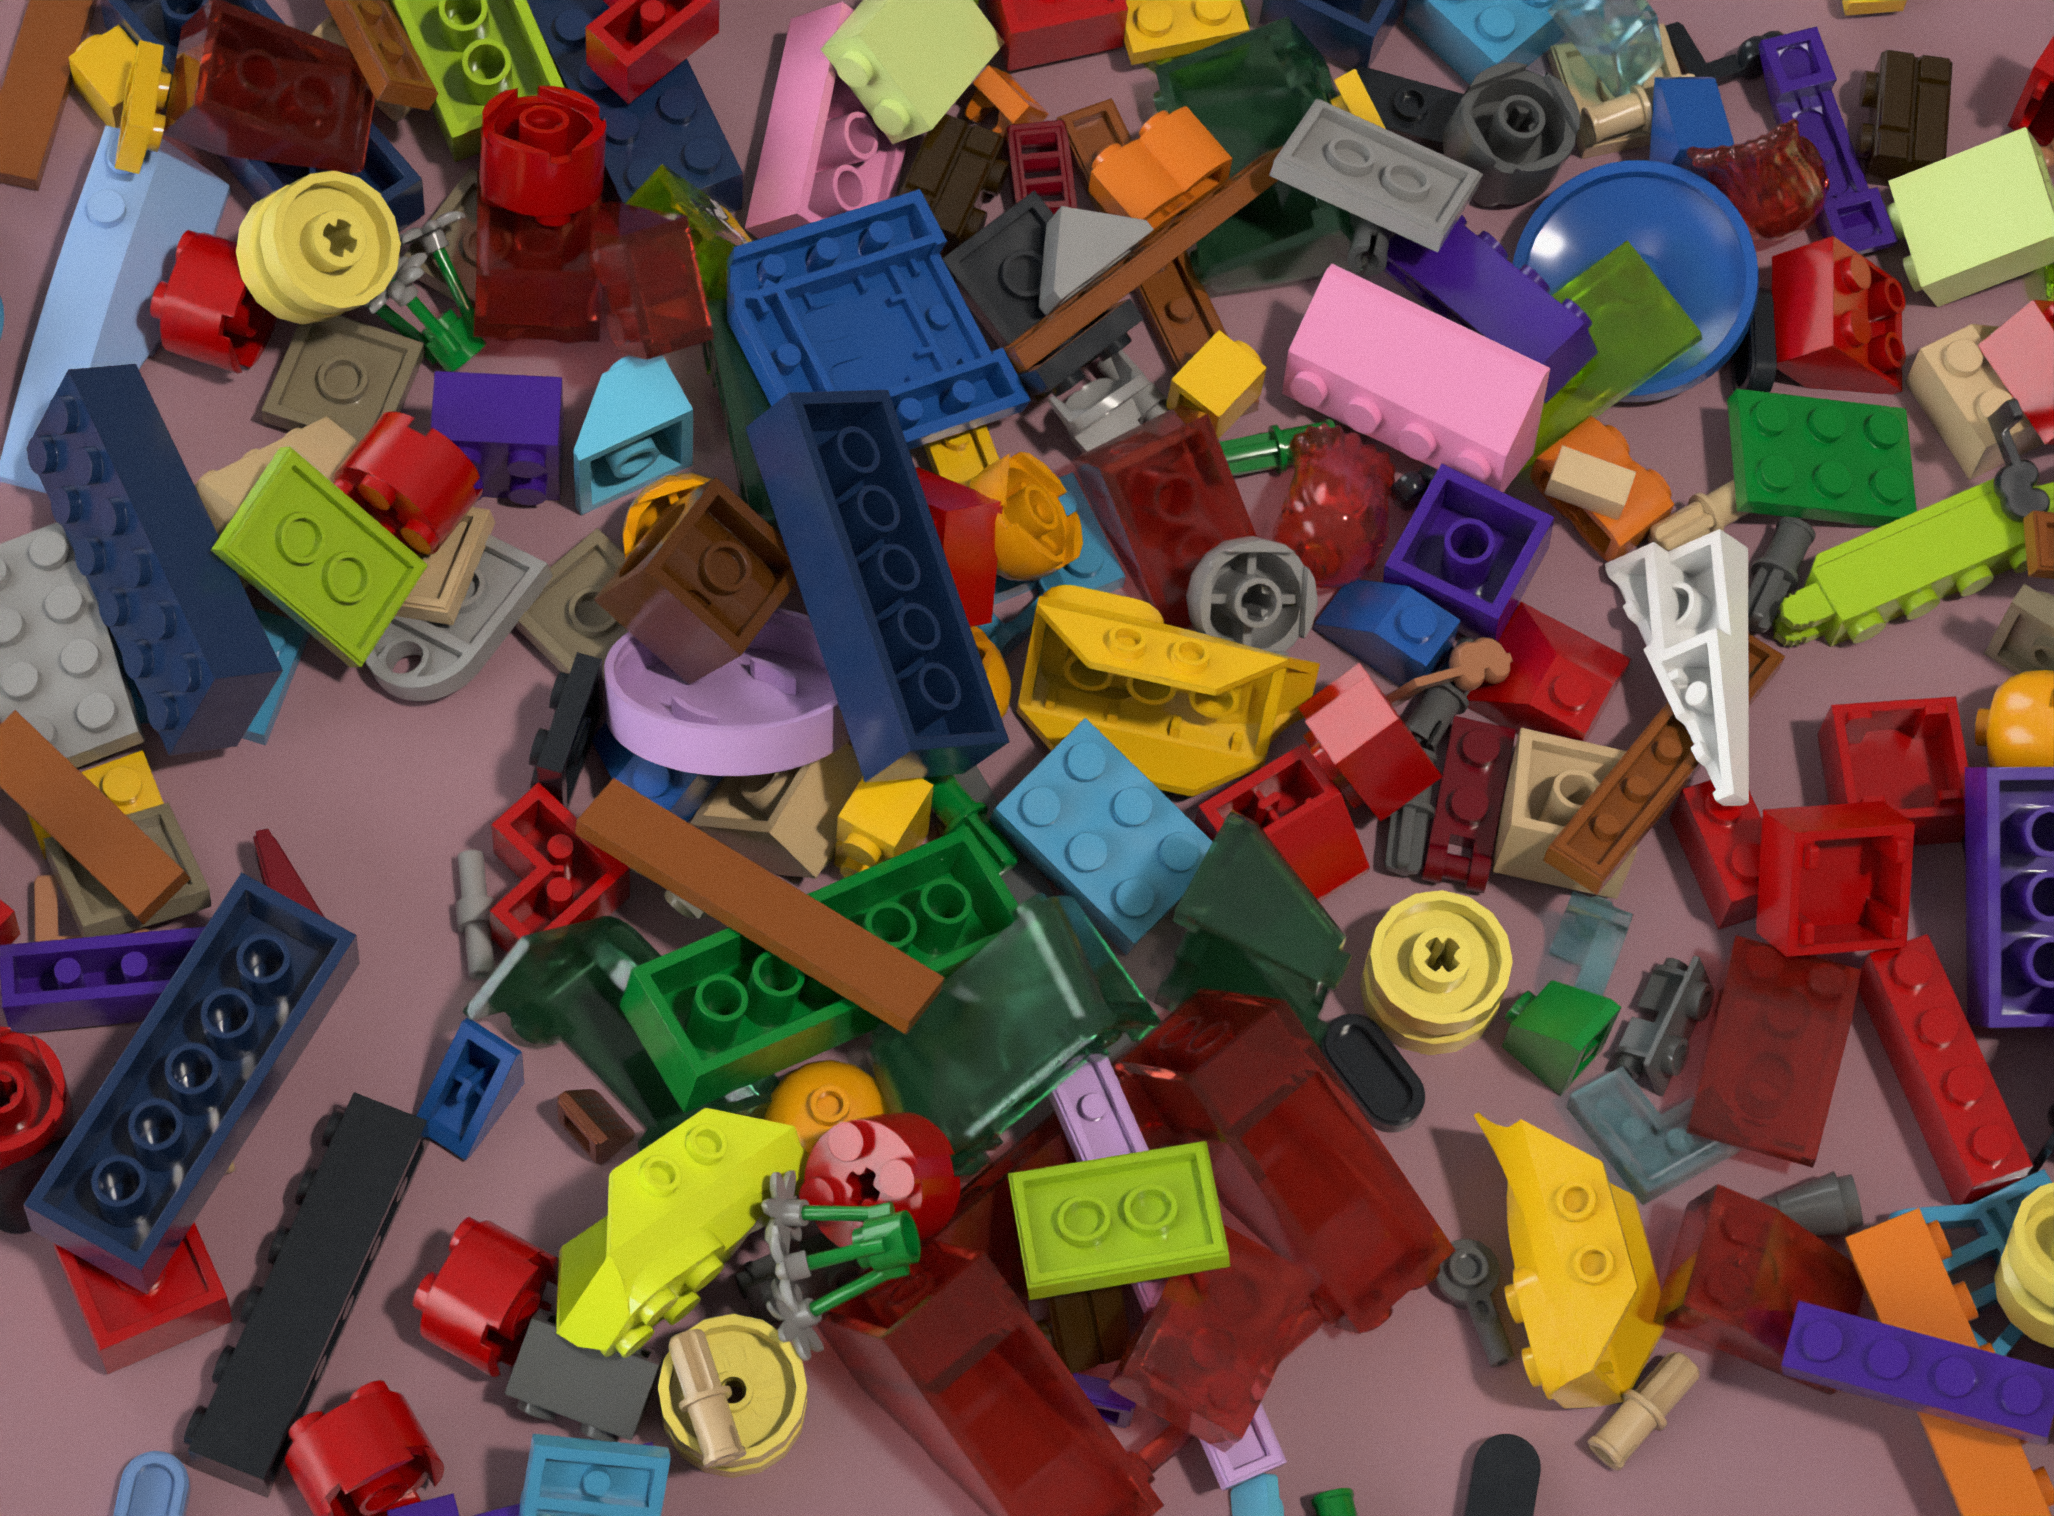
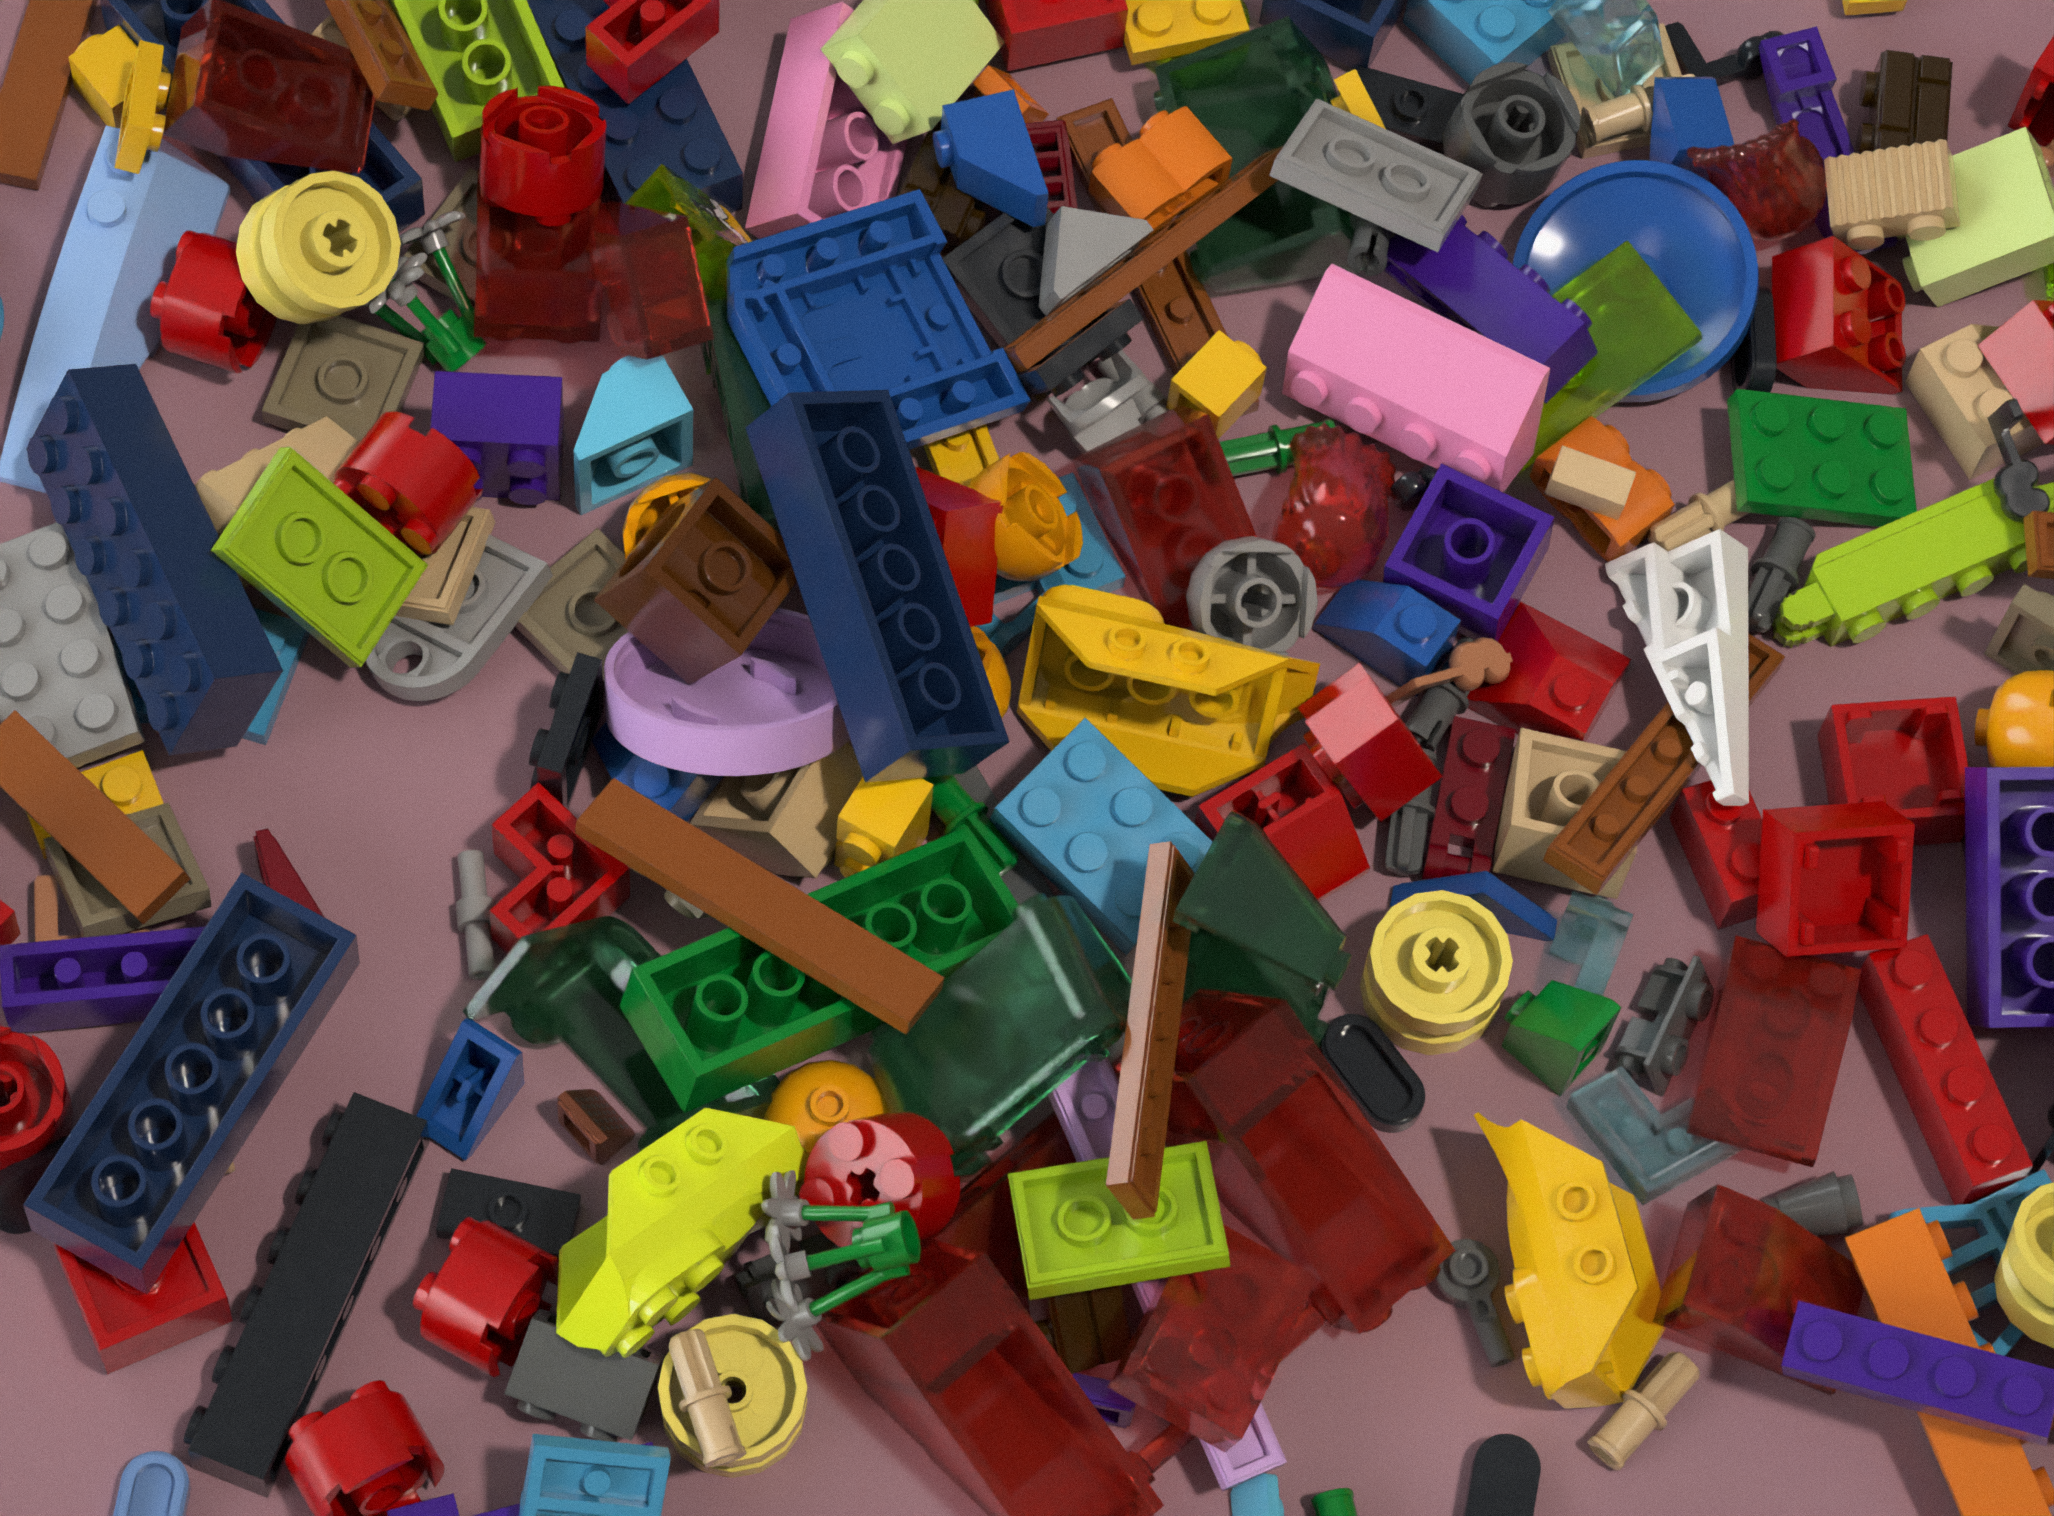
(527, 1210): none -> black plate
(993, 155): none -> blue slope
(1150, 1036): none -> dark orange tile
(1511, 909): none -> blue tile
(1892, 194): none -> tan brick

